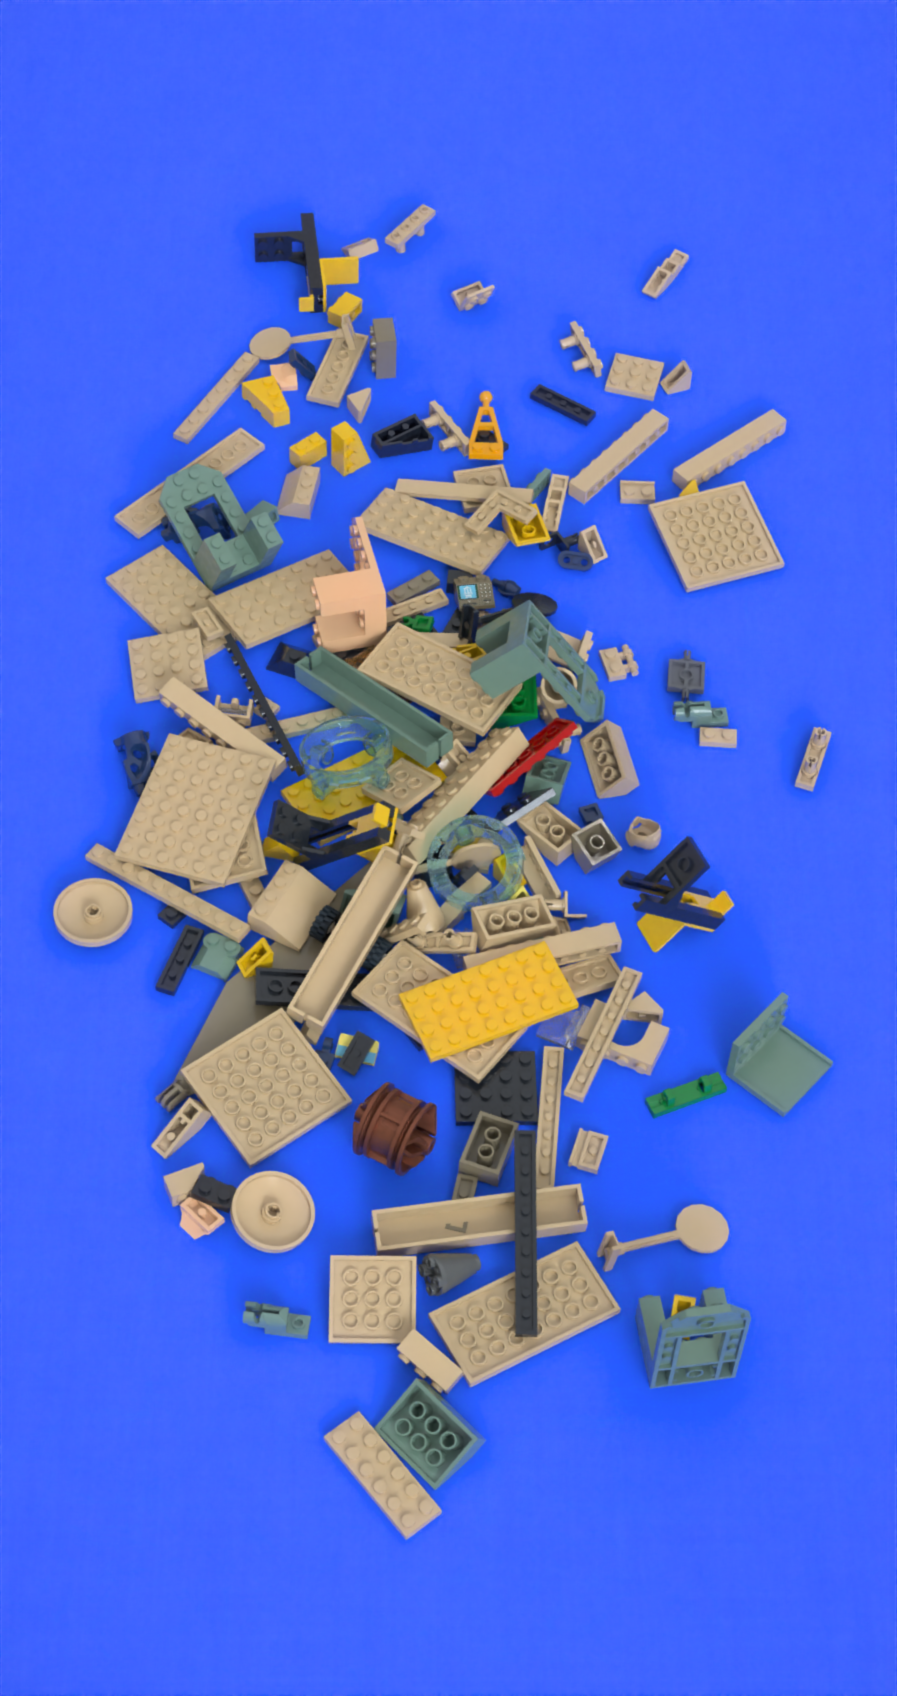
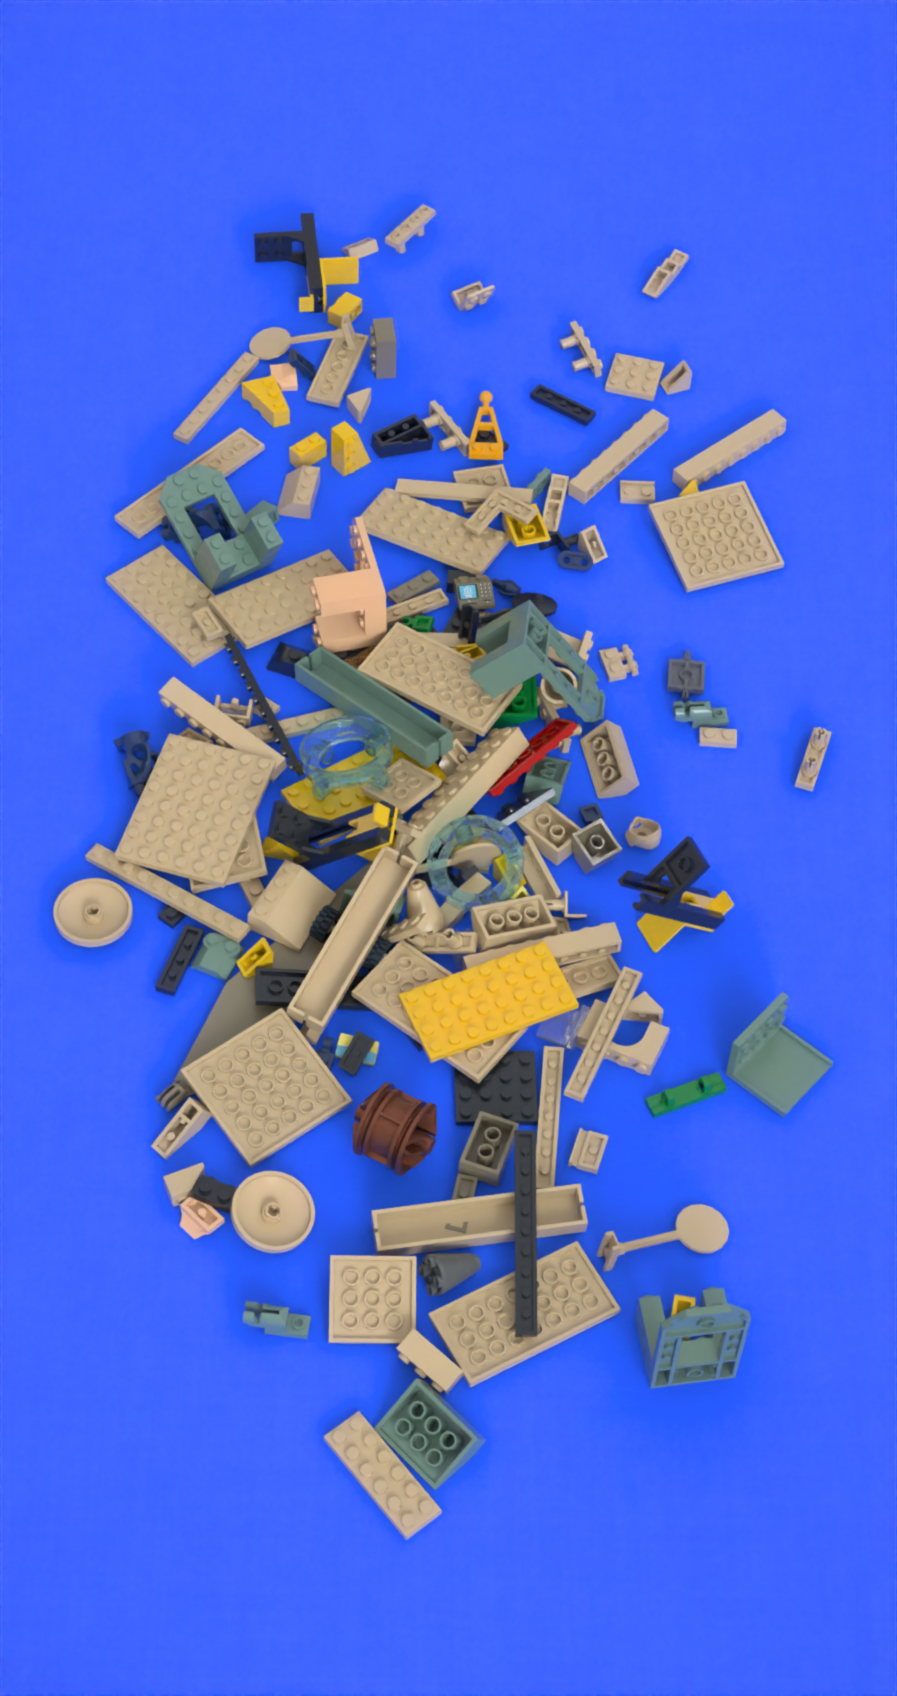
(166, 656): tan plate -> none

